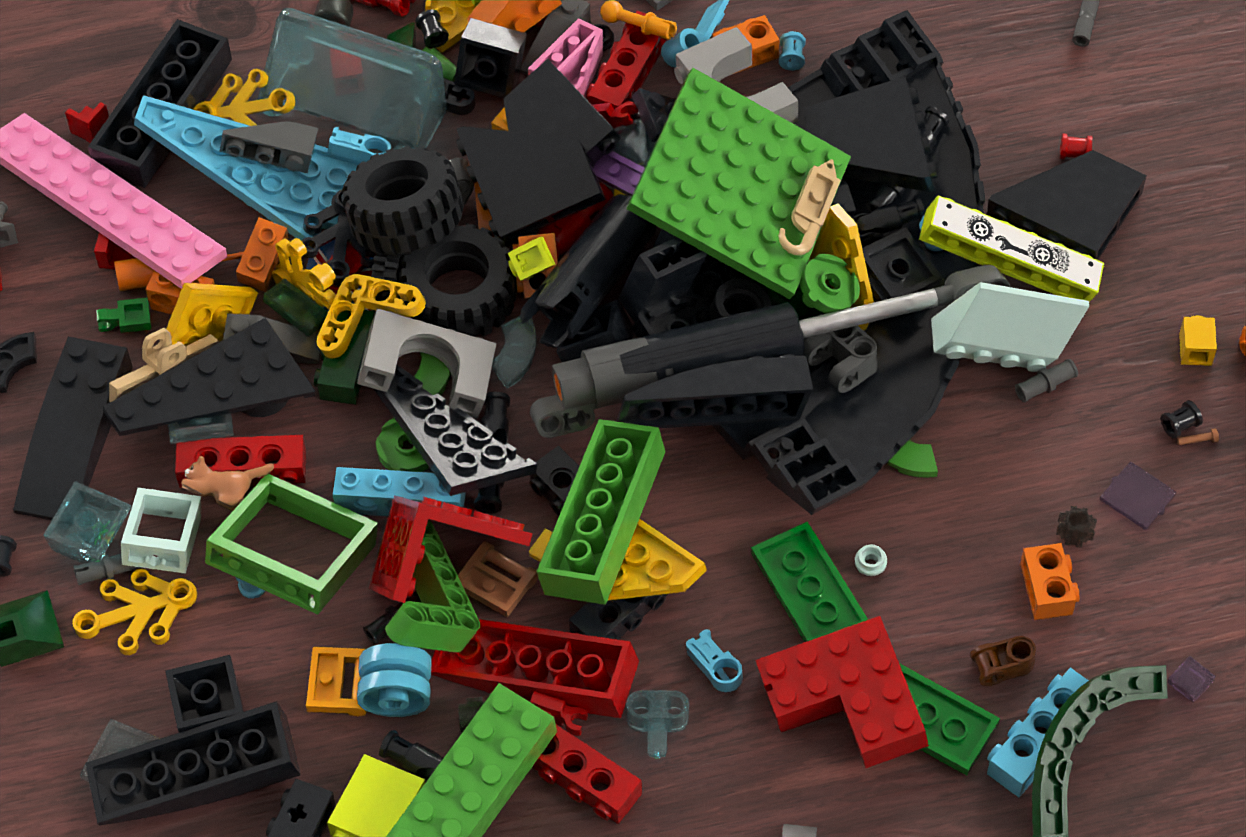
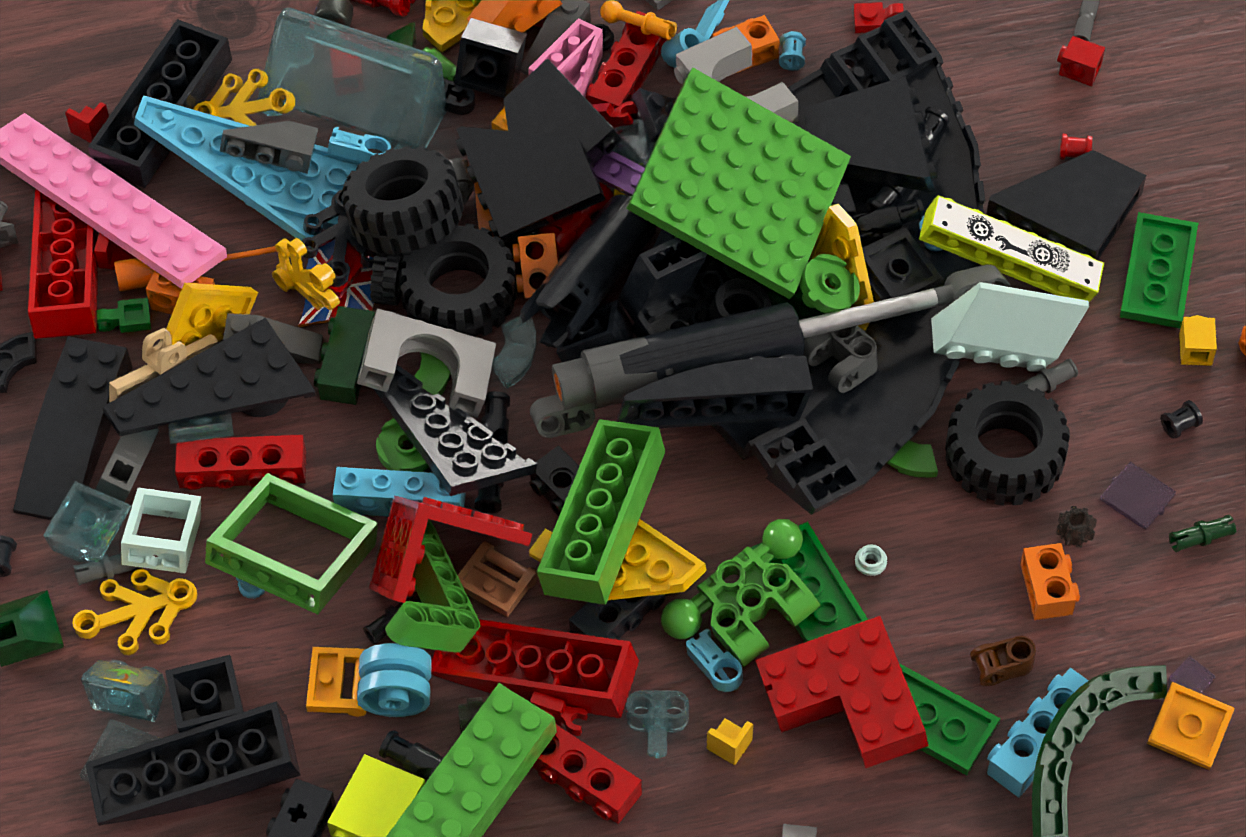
(61, 272): none -> red slope
(124, 689): none -> clear light blue slope
(126, 464): none -> dark grey slope
(226, 487): nougat animal -> none
(261, 255): orange brick -> none
(295, 307): clear green plate -> none
(364, 299): yellow beam -> none
(433, 32): black bush -> none
(530, 259): neon yellow bracket -> none
(730, 740): none -> yellow panel
(742, 639): none -> bright green connector
(812, 207): tan plate -> none
(872, 15): none -> red plate
(1013, 409): none -> black tyre
(1081, 60): none -> red brick
(1159, 270): none -> green plate
(1190, 726): none -> light orange plate
(1202, 533): none -> dark green pin
(1212, 435): nougat piece -> none

